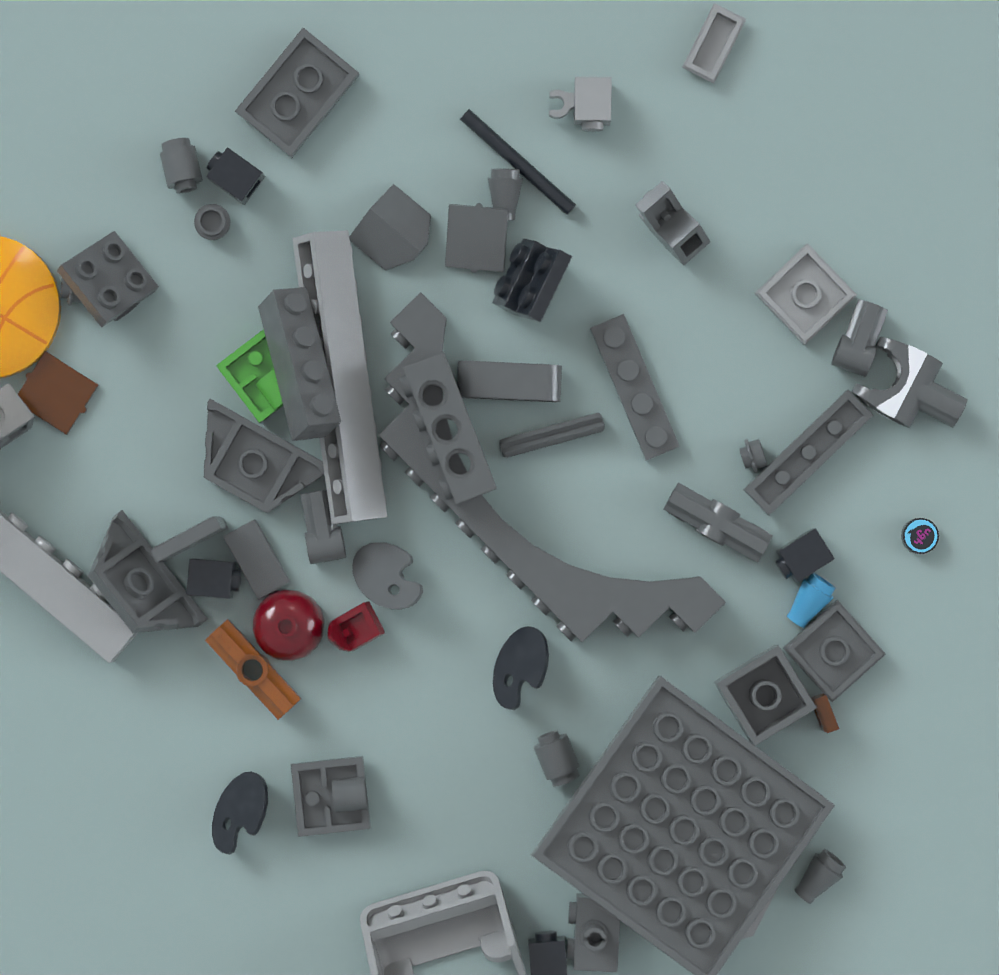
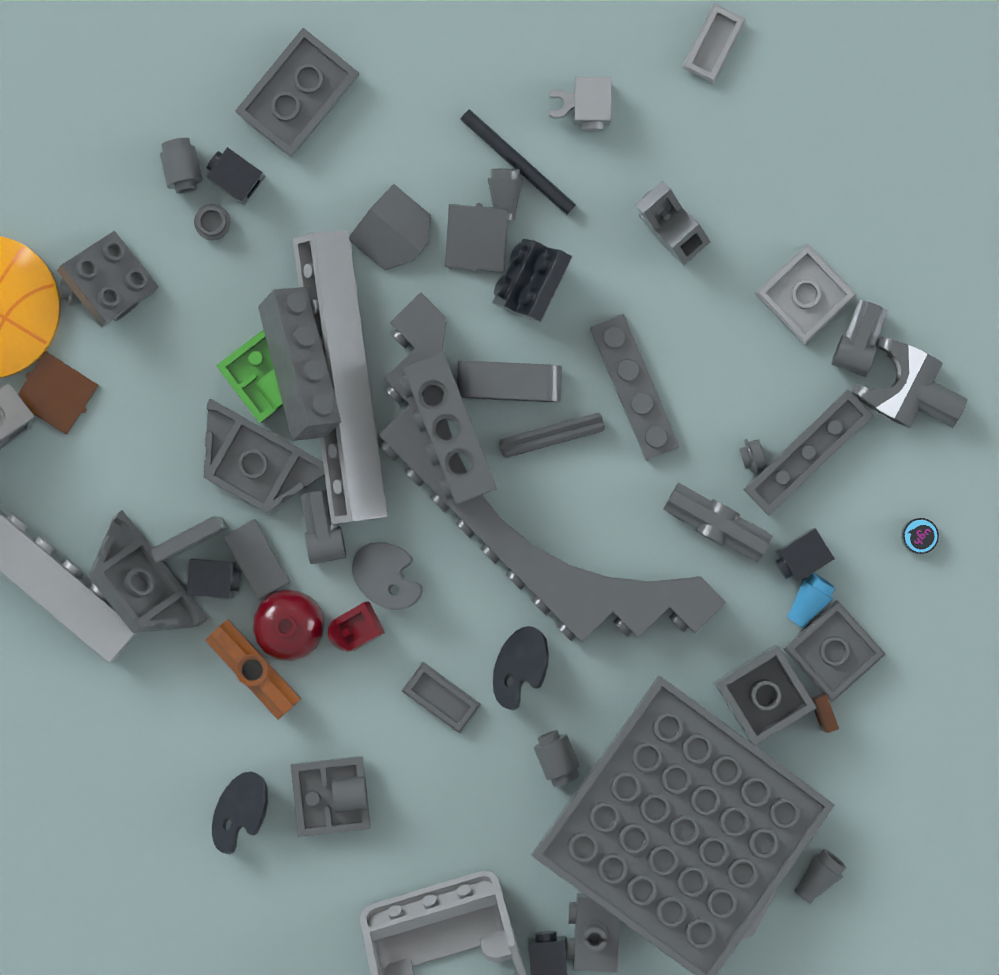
(441, 697): none -> dark grey tile

